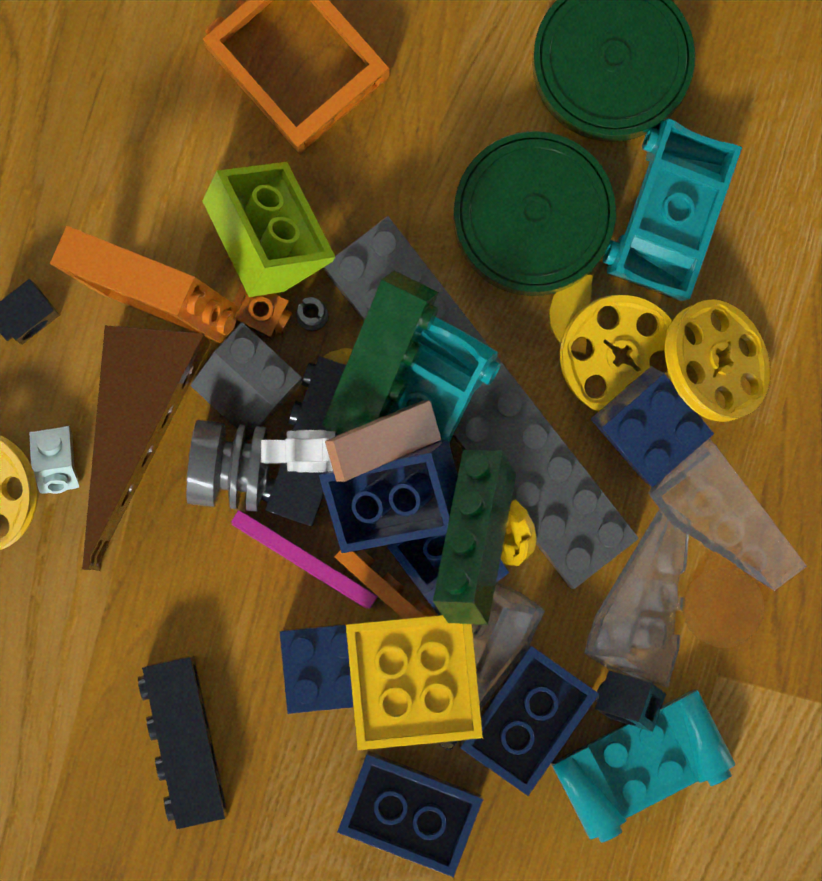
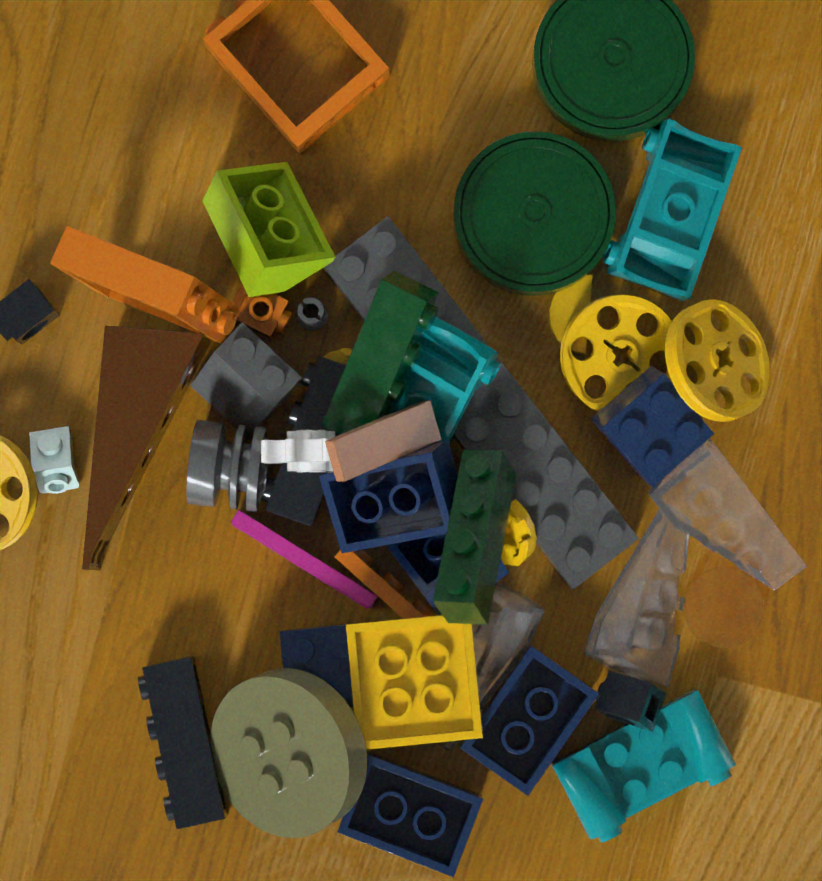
(288, 752): none -> olive brick

